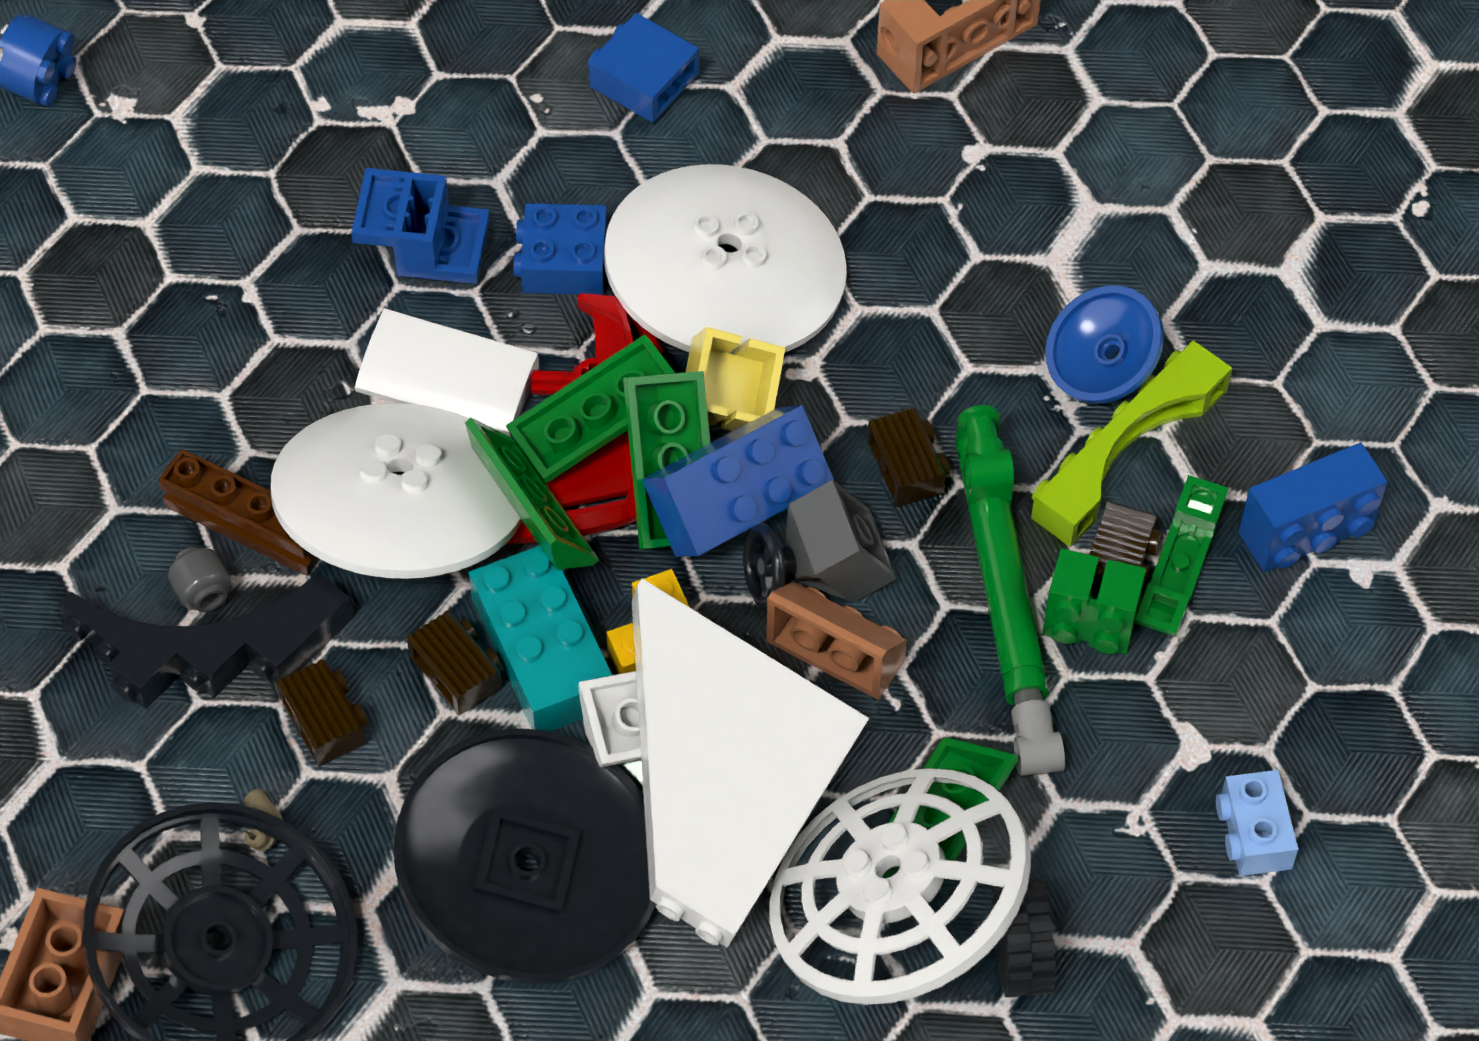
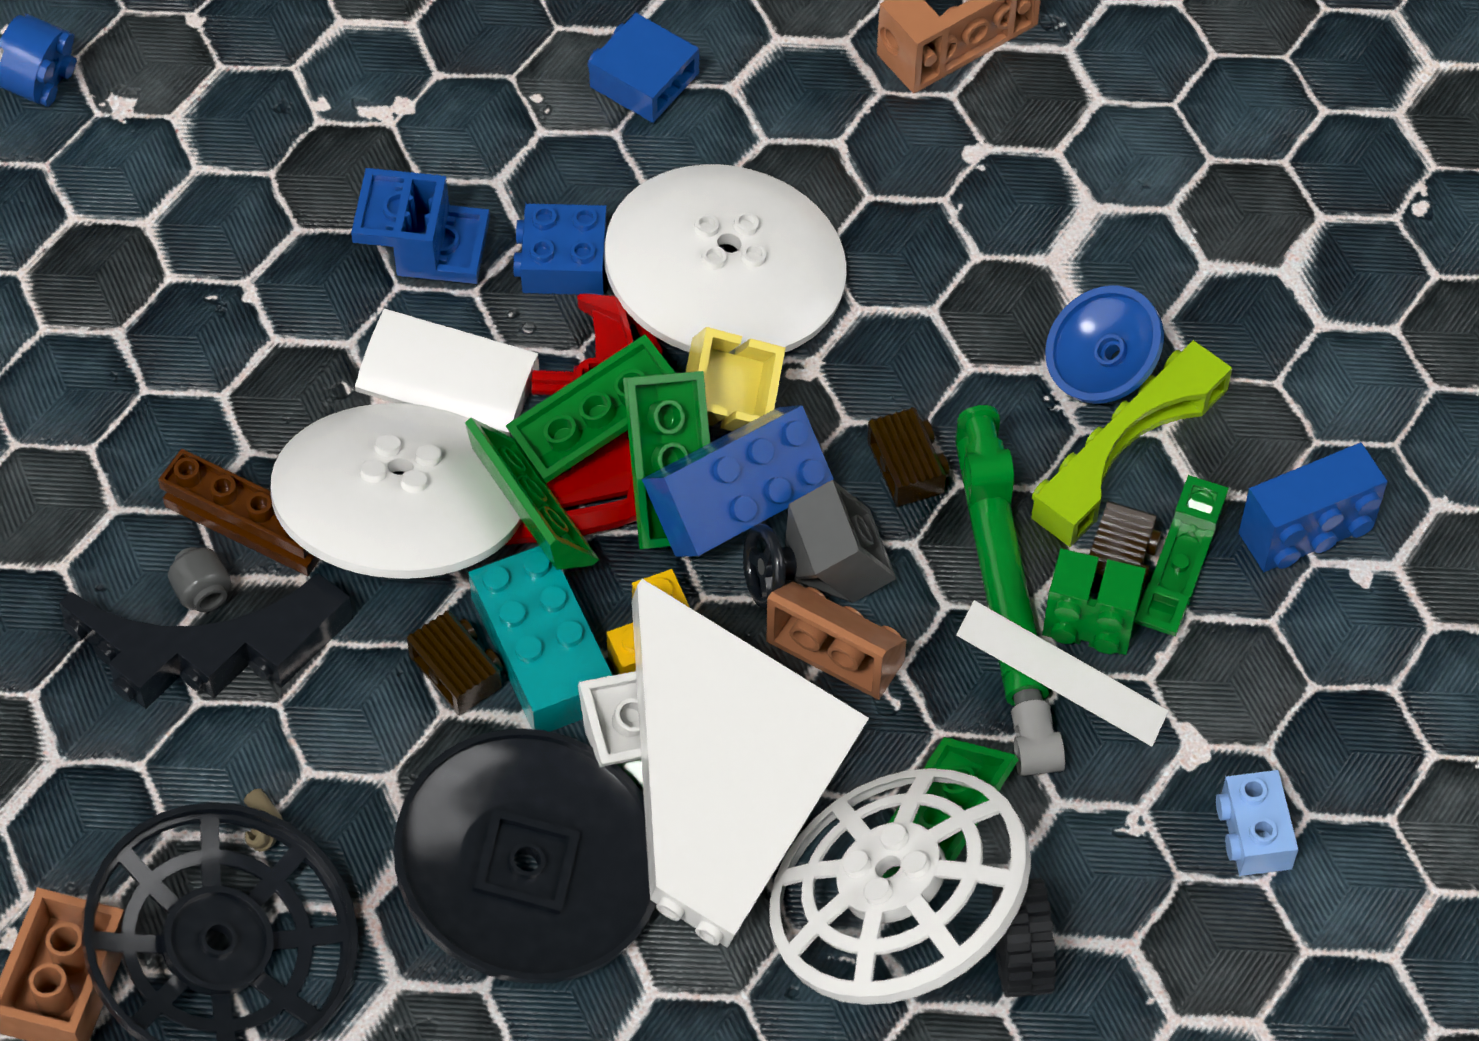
(322, 712): dark brown brick -> none
(1062, 673): none -> white sticker

